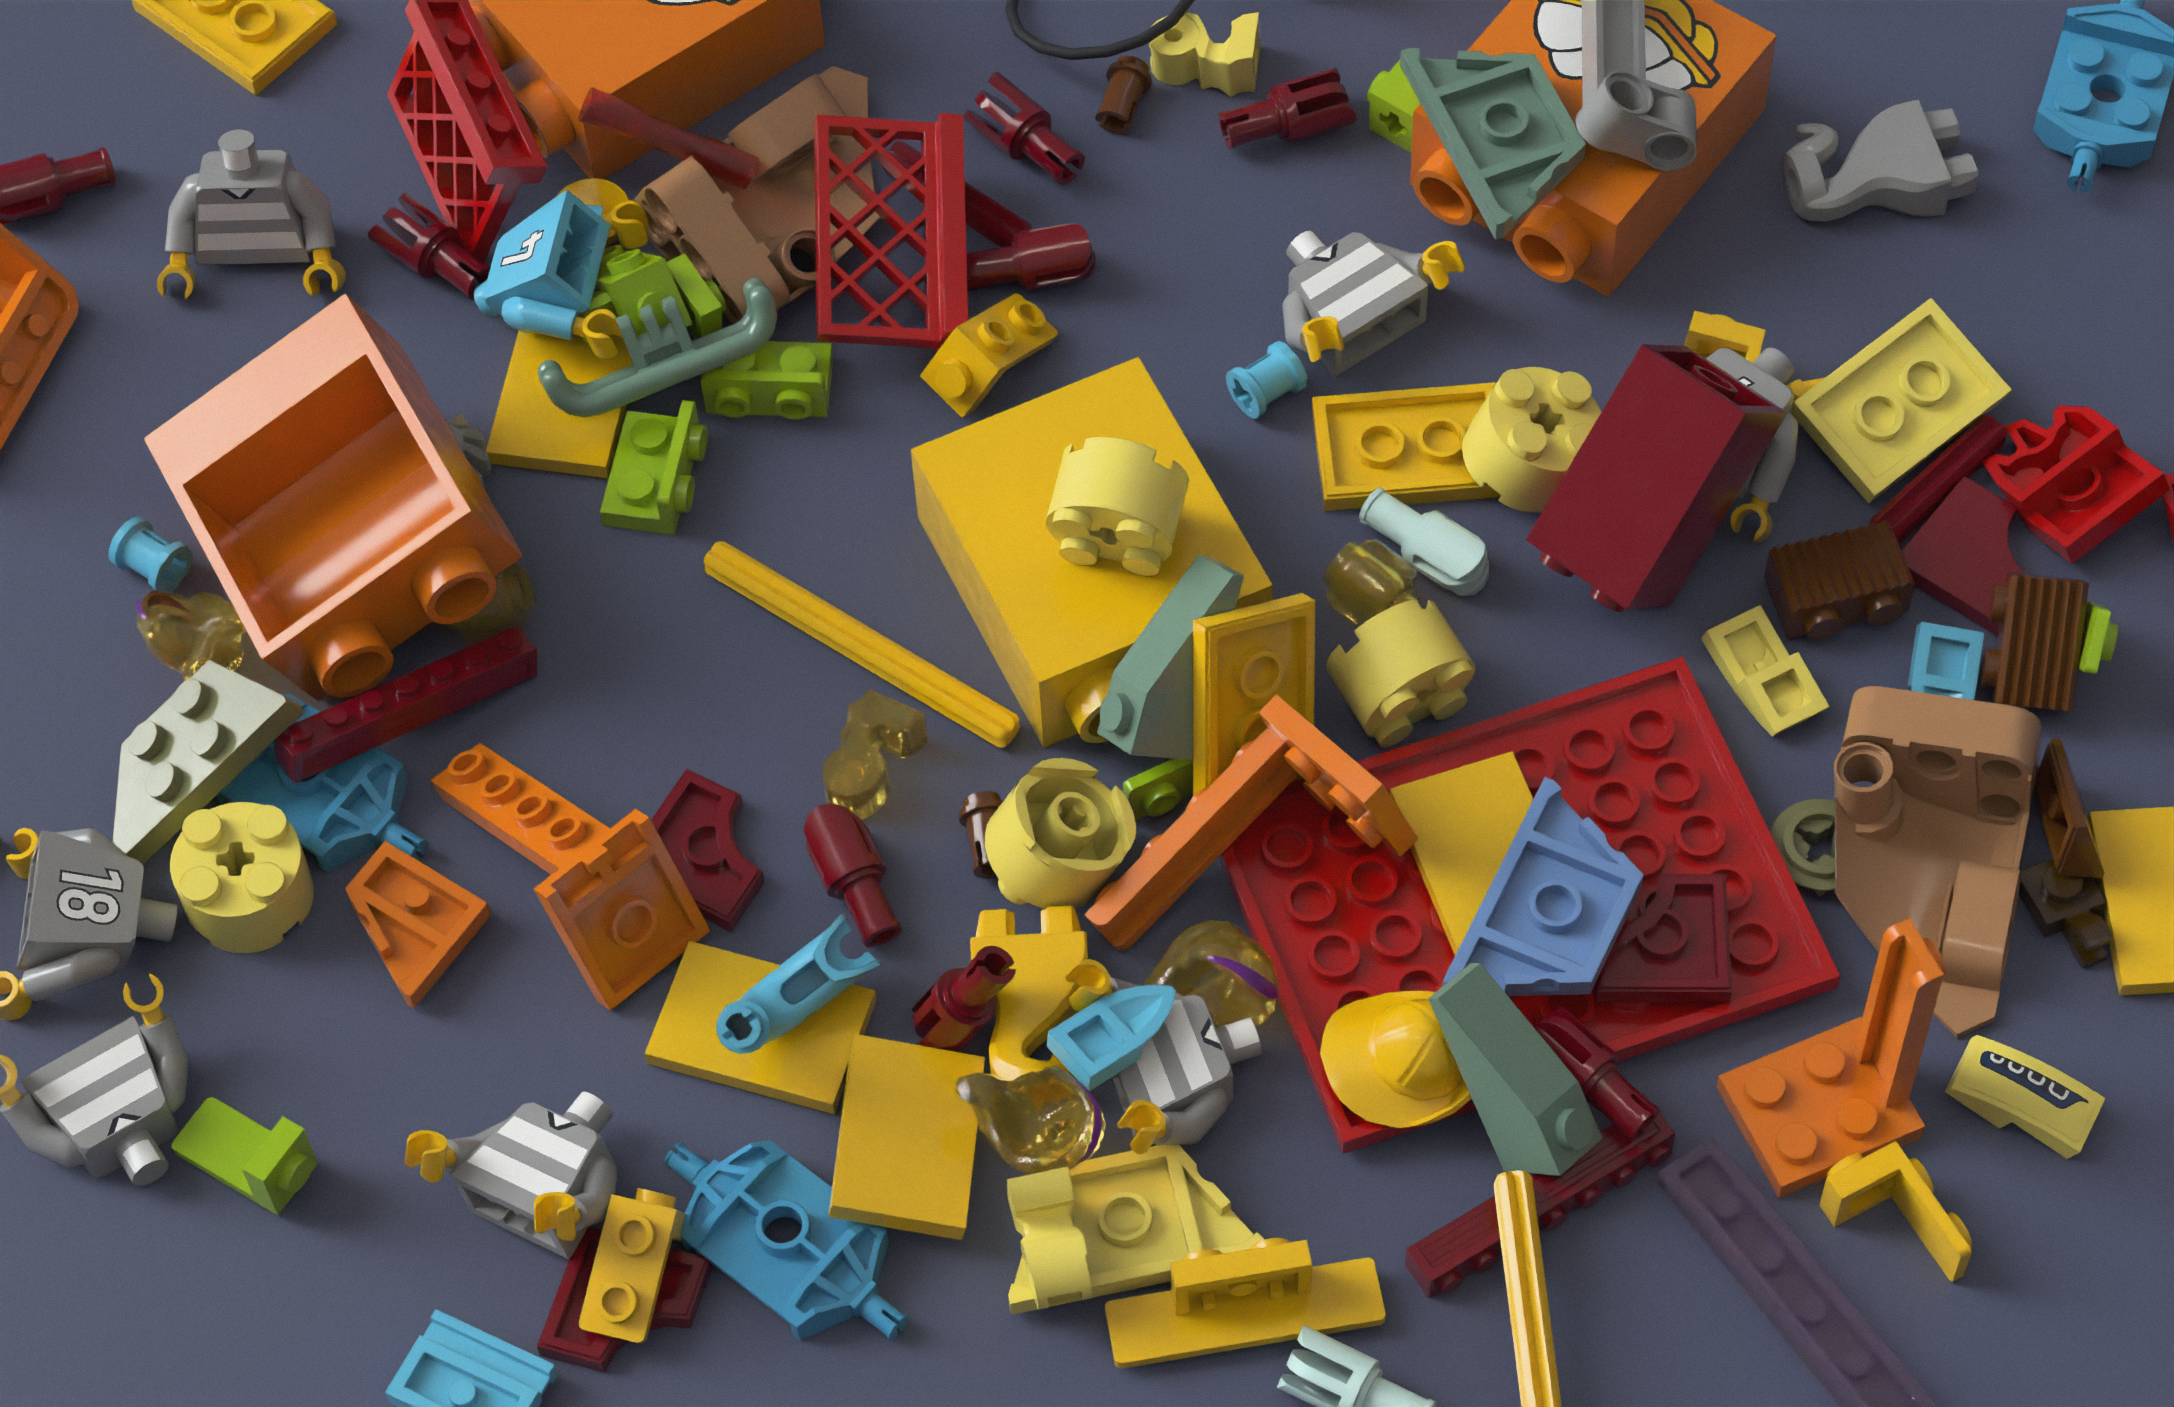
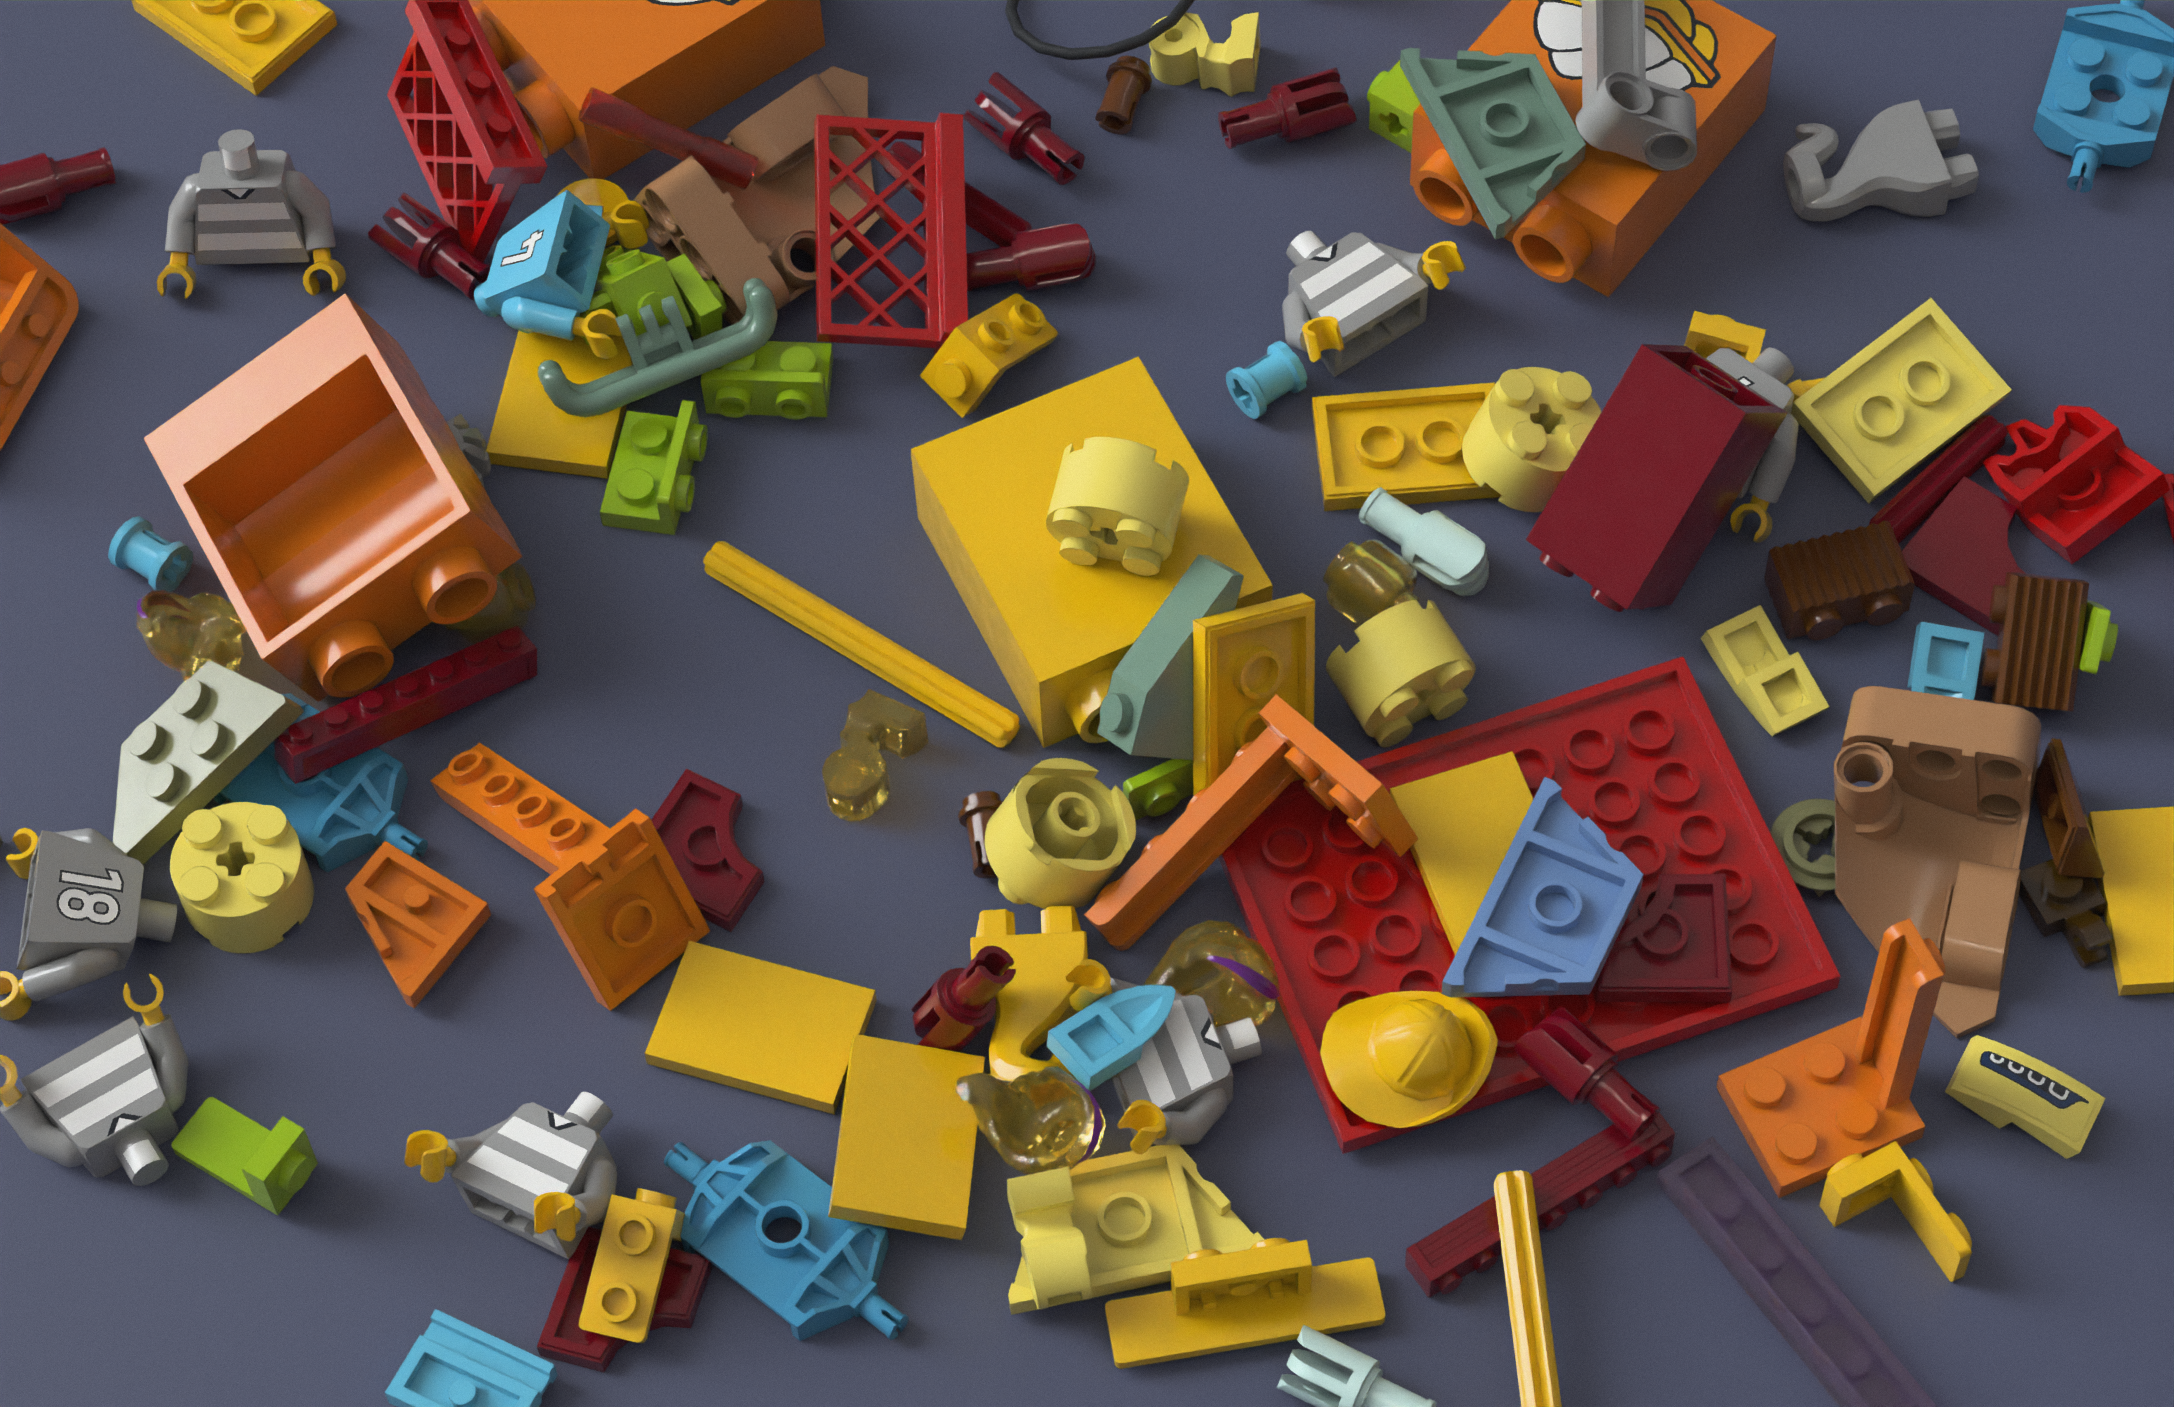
(793, 991): medium azure piece -> none
(851, 870): dark red arm -> none
(1514, 1077): sand green slope -> none

